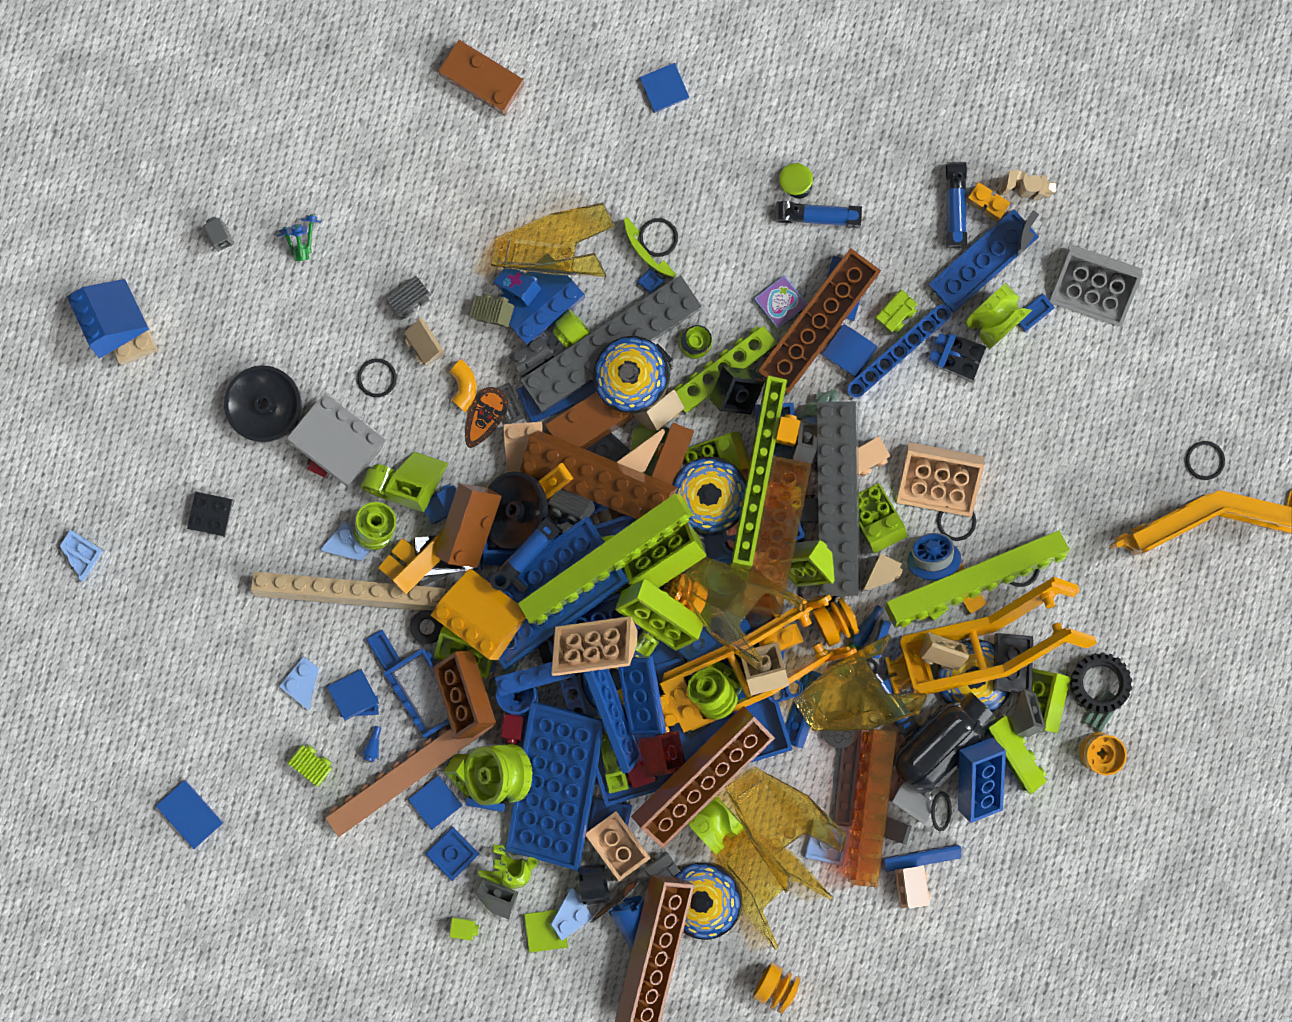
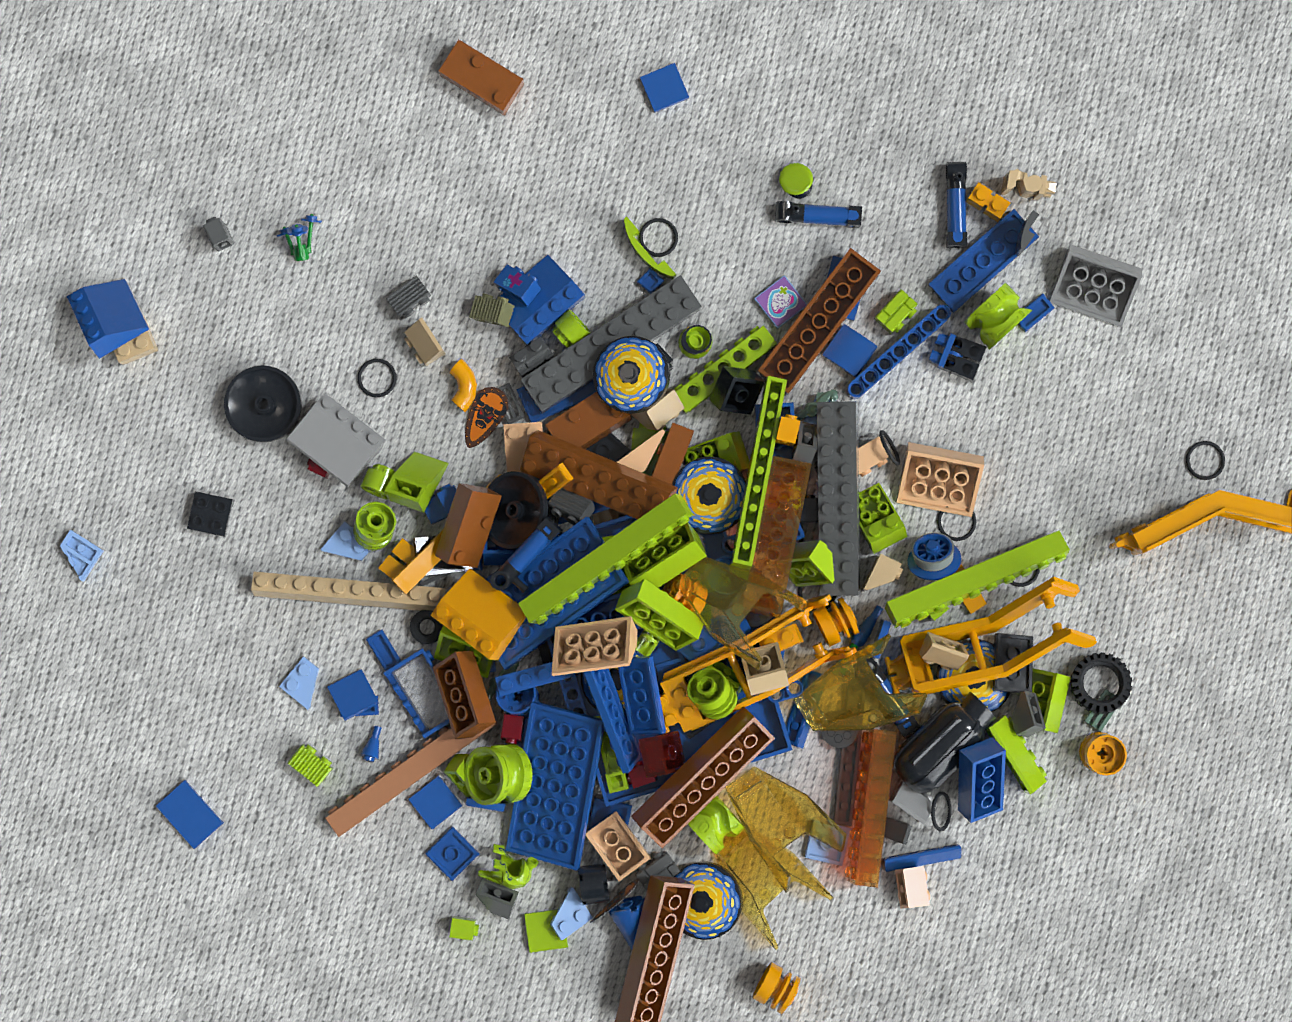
(551, 243): clear yellow windscreen -> none
(897, 461): none -> black piece

